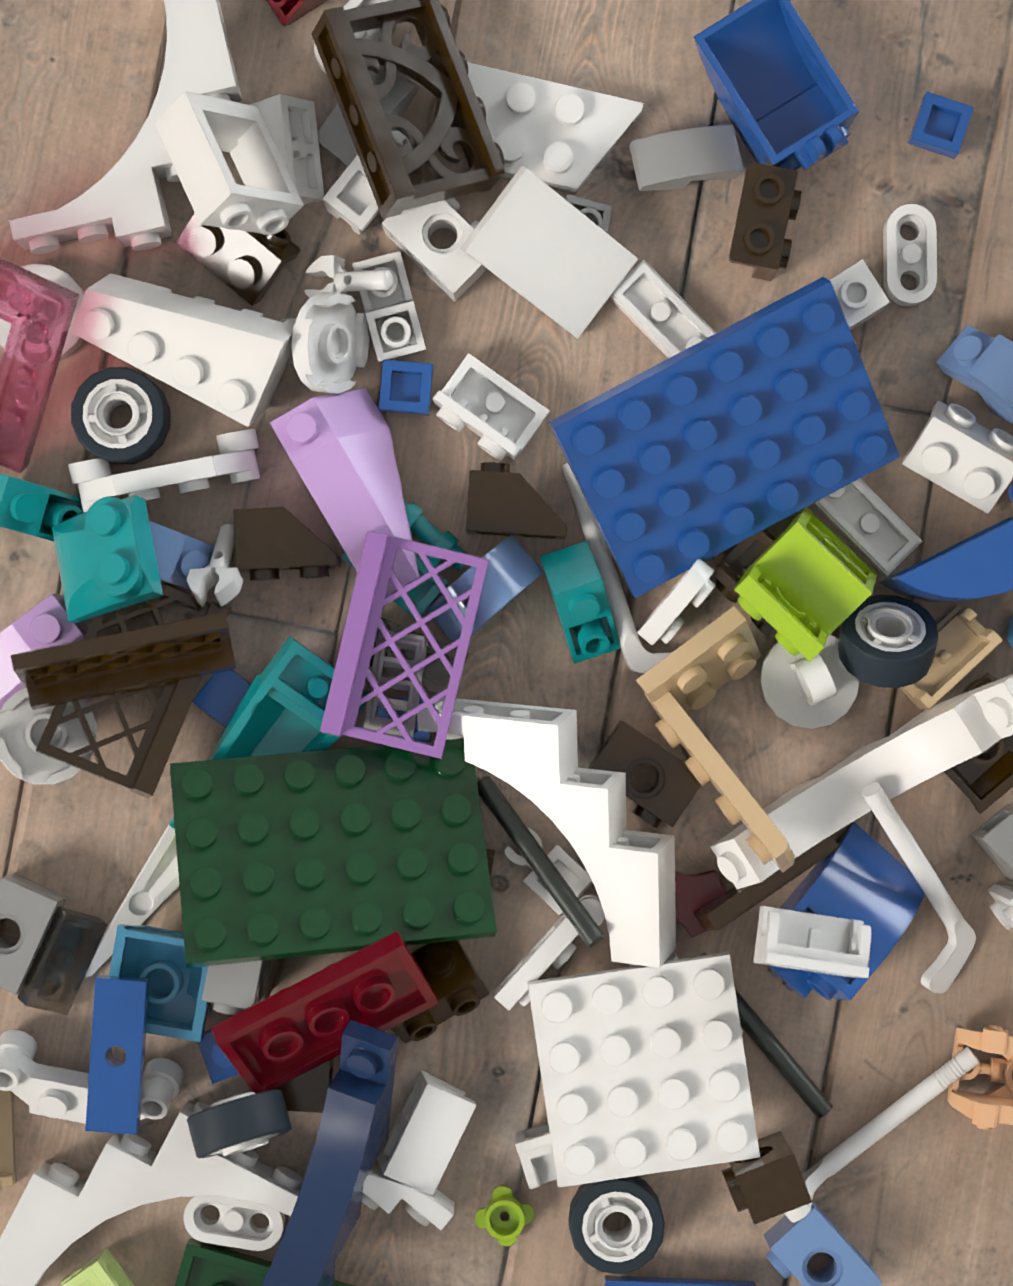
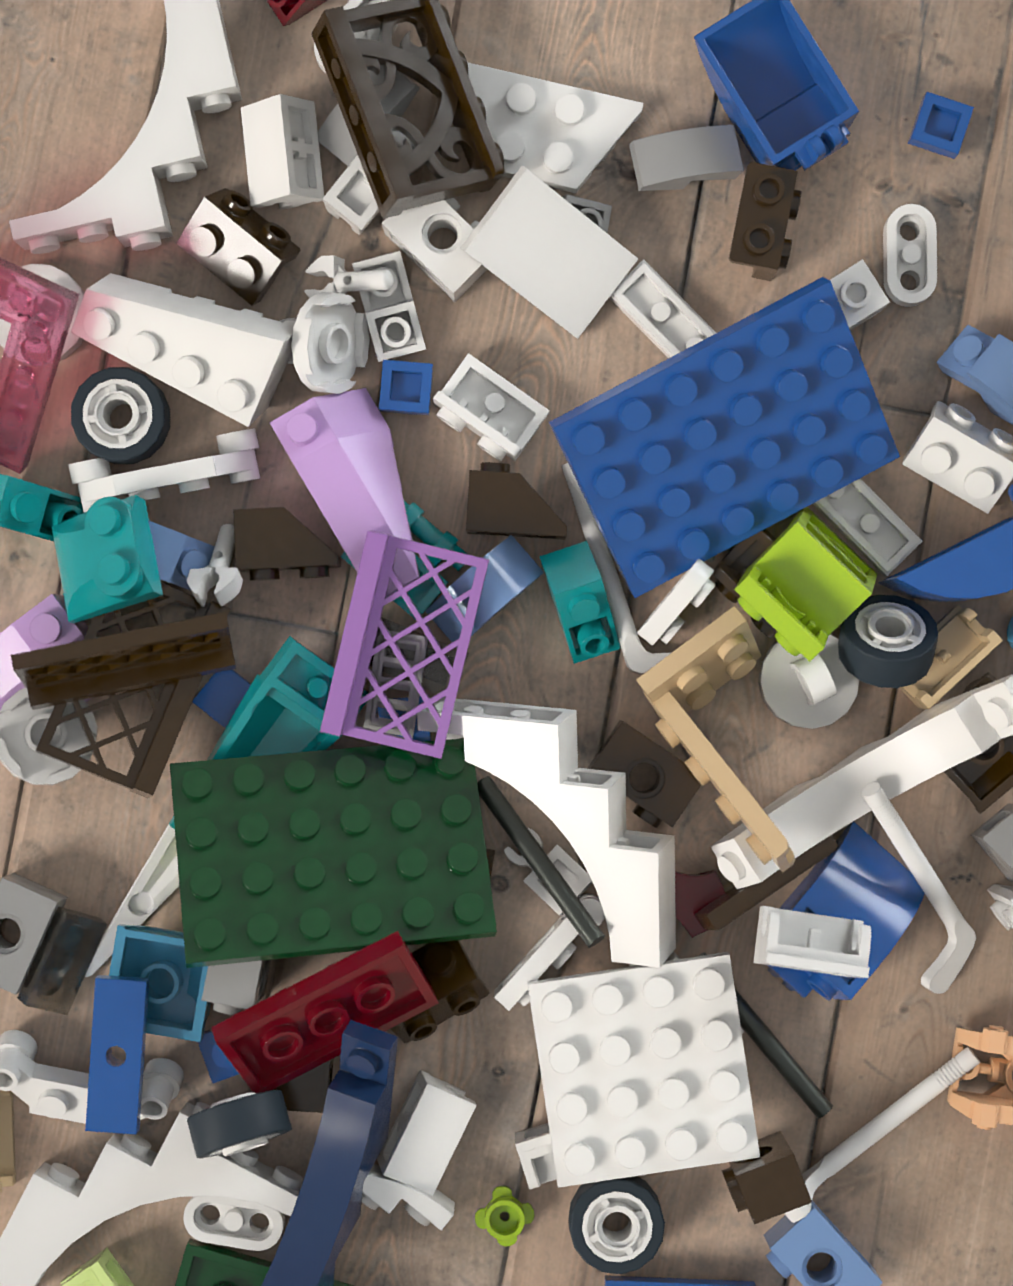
(196, 133): white window -> none

